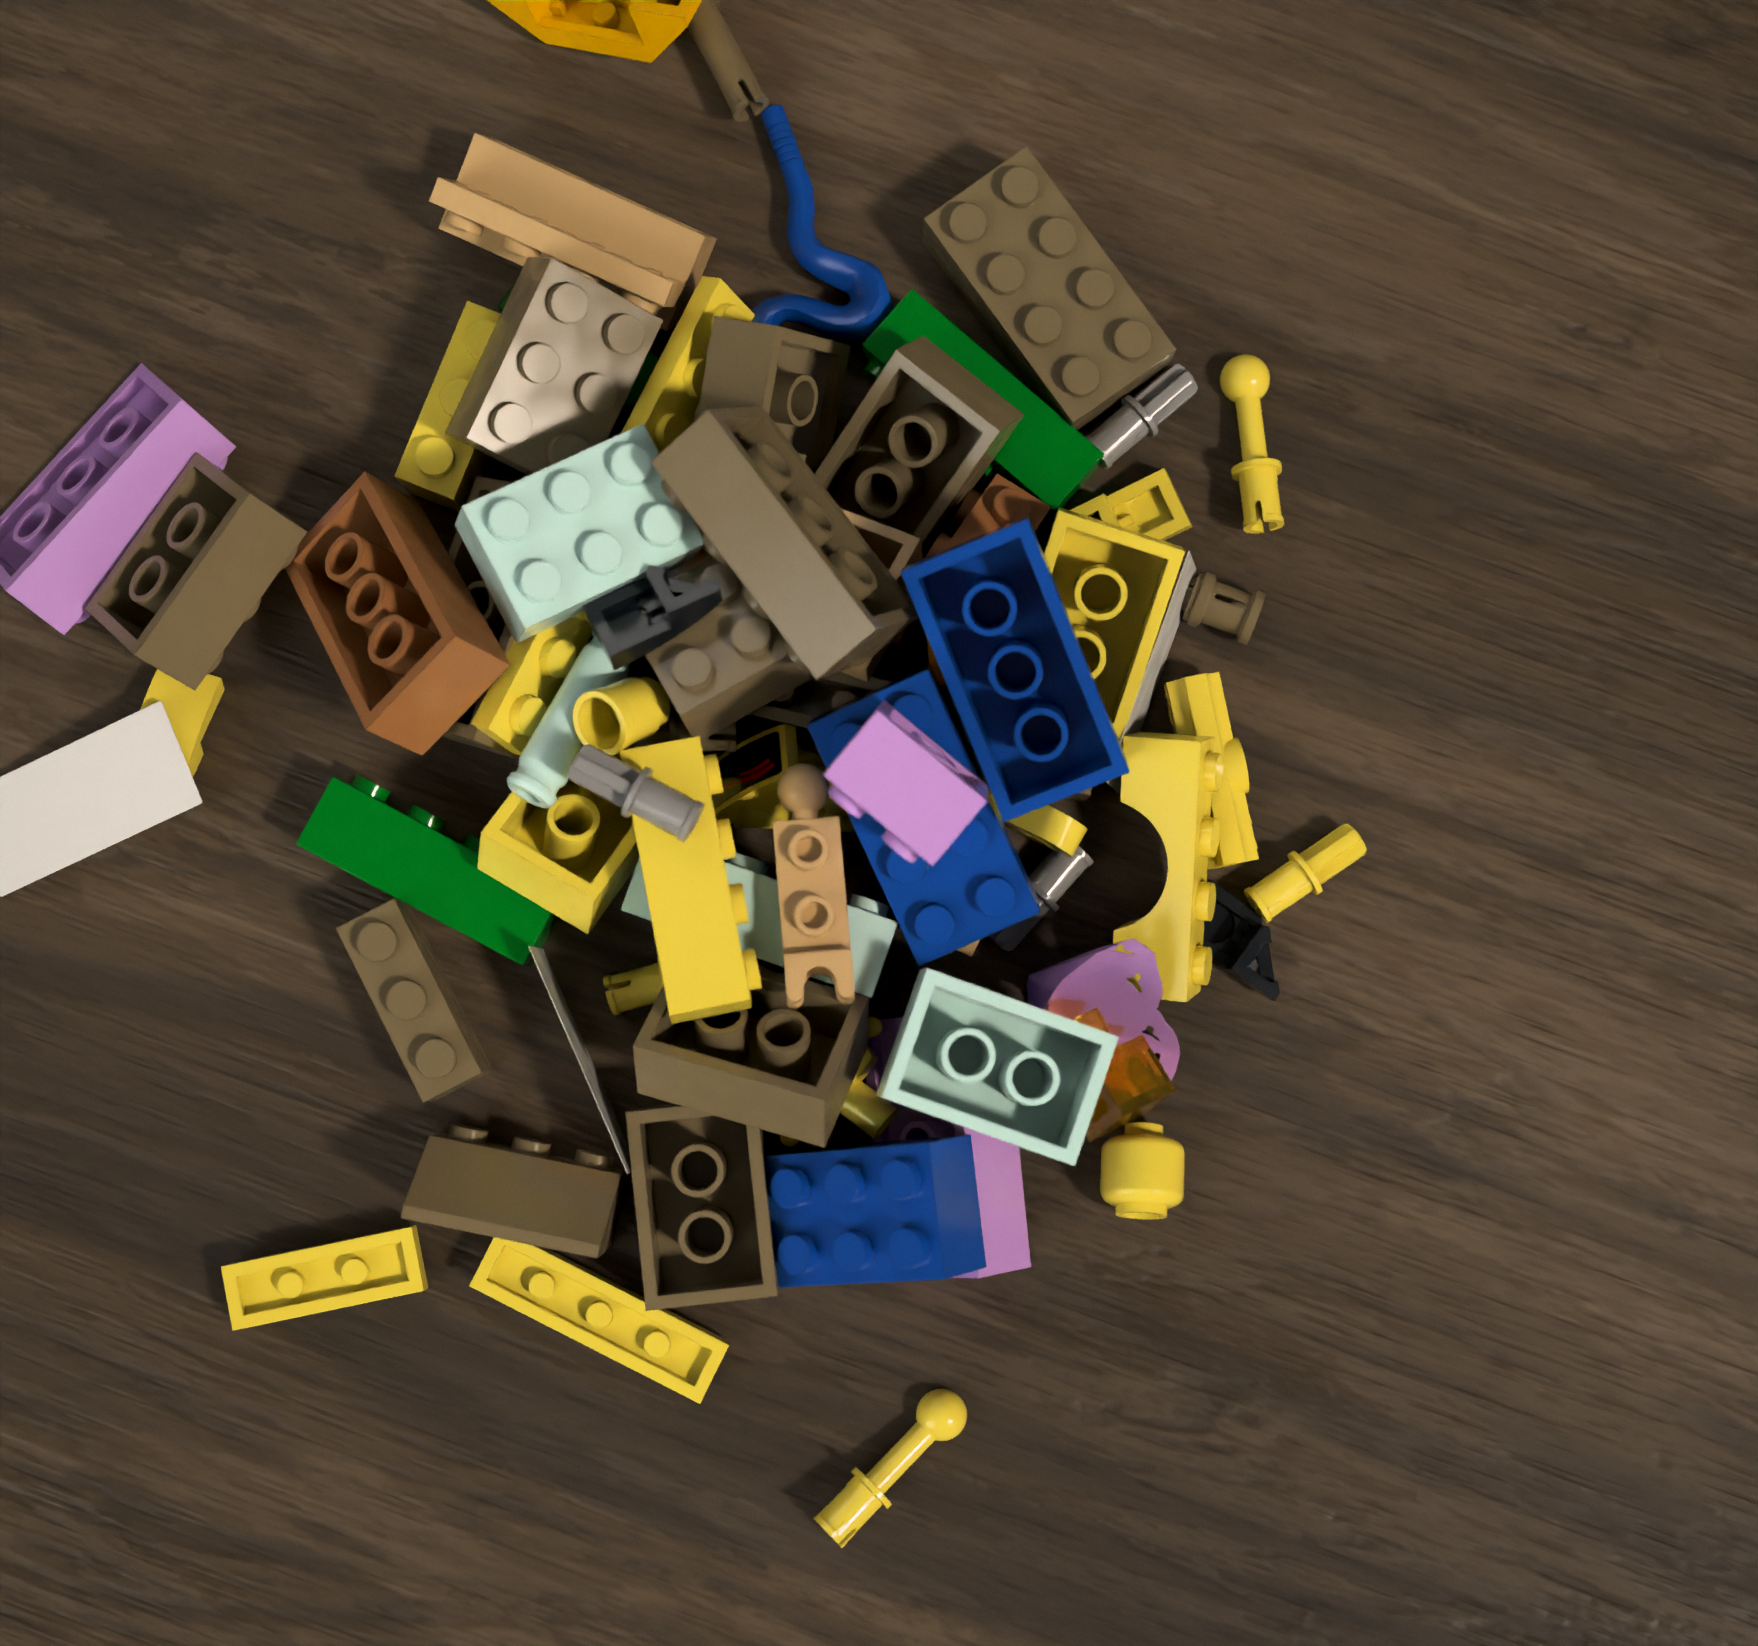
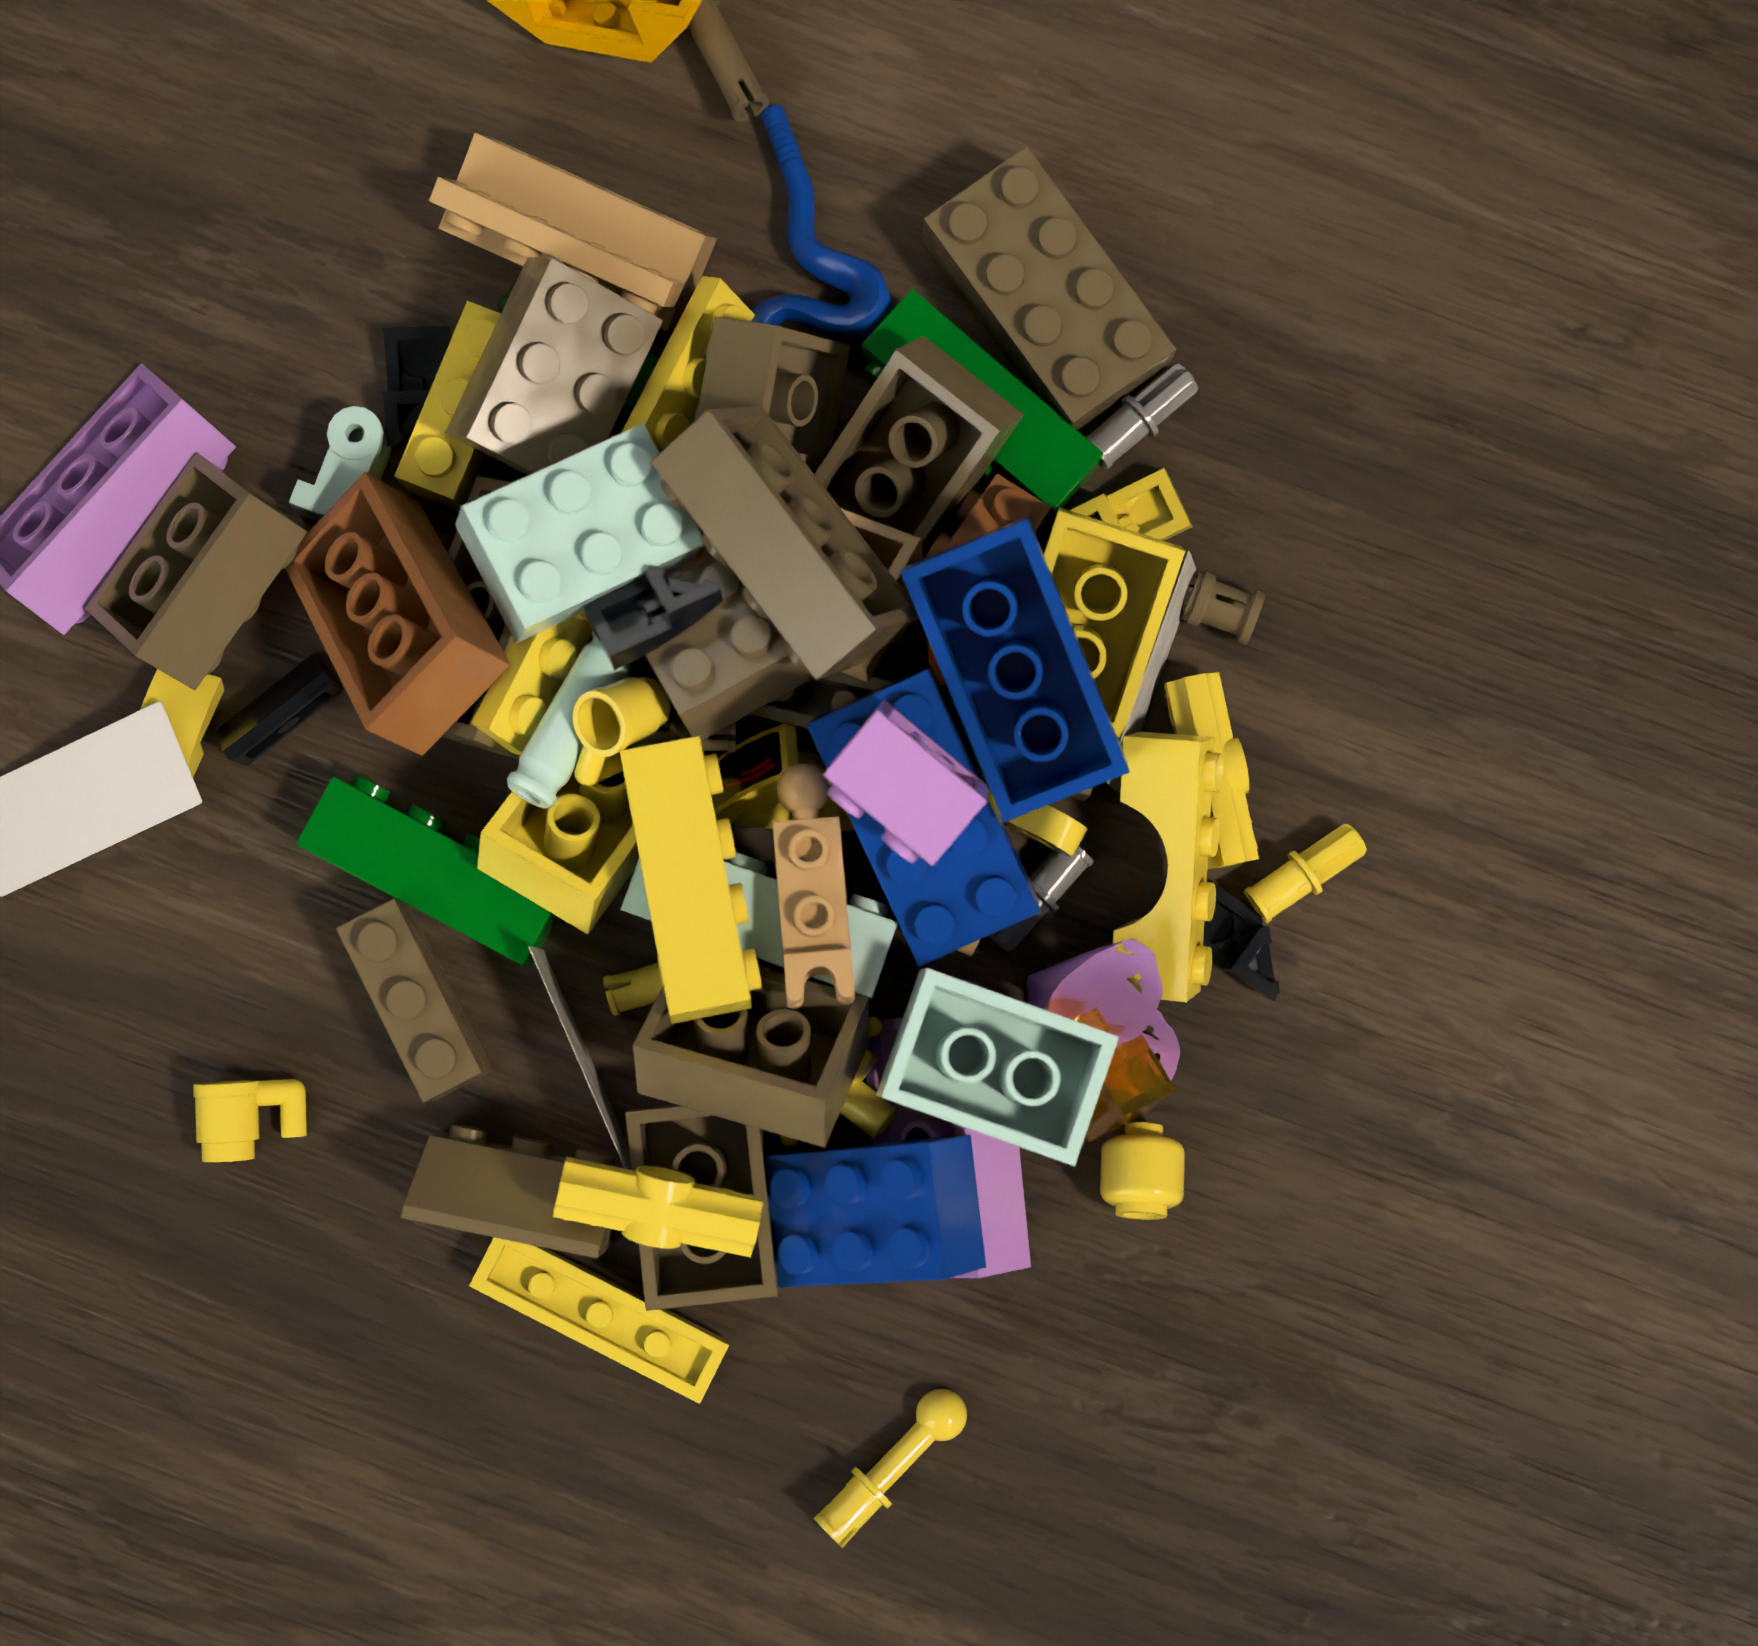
(230, 1115): none -> light yellow piece
(278, 711): none -> black slope
(324, 1277): light yellow plate -> none
(356, 446): none -> light aqua leg
(411, 367): none -> black slope
(635, 791): light grey axle -> none
(658, 1207): none -> light yellow piece
(1245, 383): light yellow pin -> none

